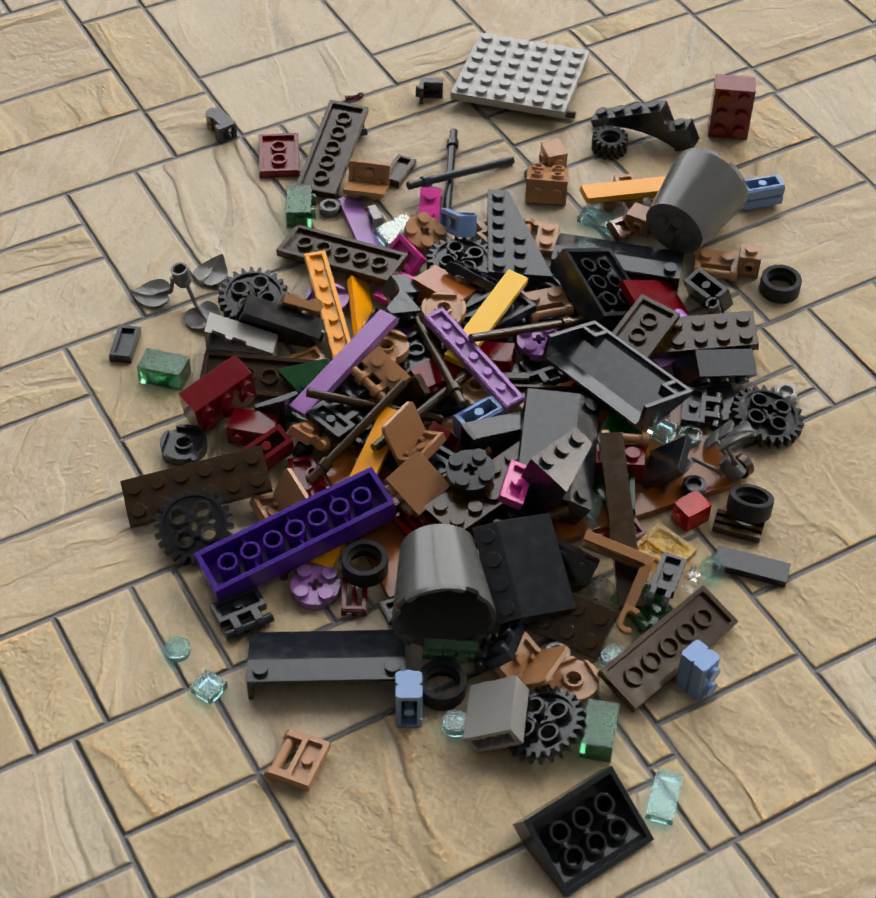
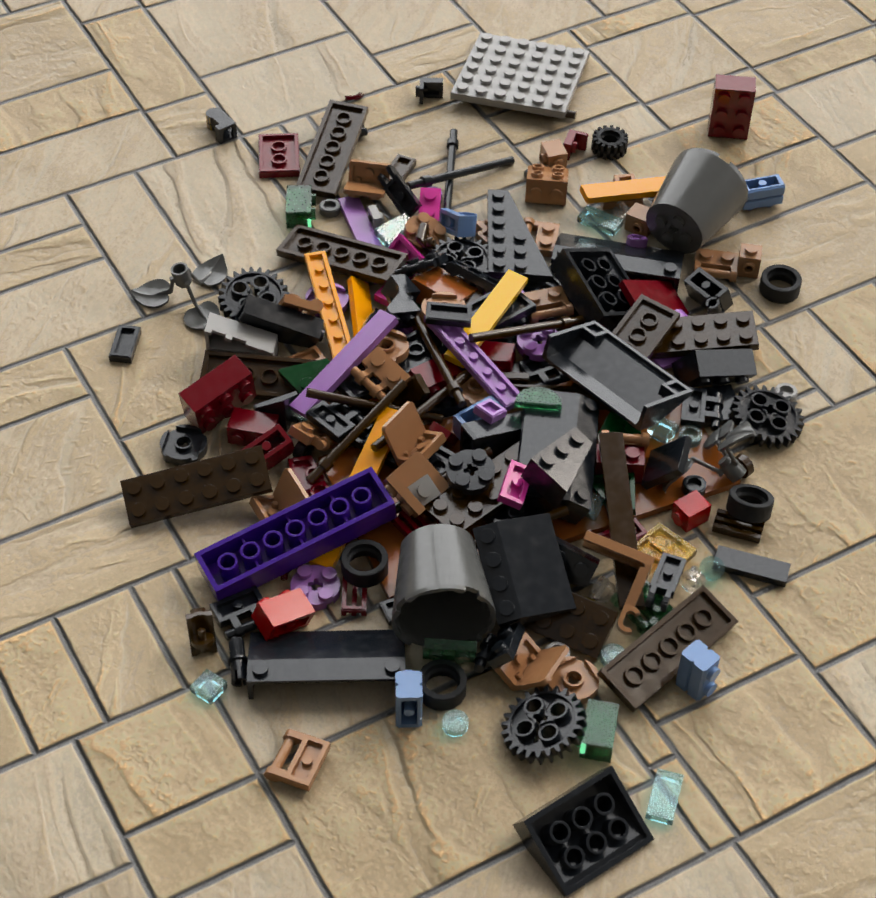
(164, 369): clear green brick -> none
(177, 649): clear light blue tile -> none
(189, 505): black gear -> none
(201, 631): none -> dark brown hips
(237, 661): none -> black axle
(282, 613): none -> brick
(399, 192): none -> black hinge
(422, 238): none -> dark brown arm
(423, 265): none -> black plate
(424, 490): none -> light grey plate
(448, 314): none -> black tile
(490, 411): none -> medium lavender tile
(496, 714): light grey brick -> none
(538, 398): none -> clear green tile
(574, 141): none -> dark red bracket
(620, 229): reddish brown tile -> none
(637, 240): none -> medium lavender tile
(652, 119): black arch -> none

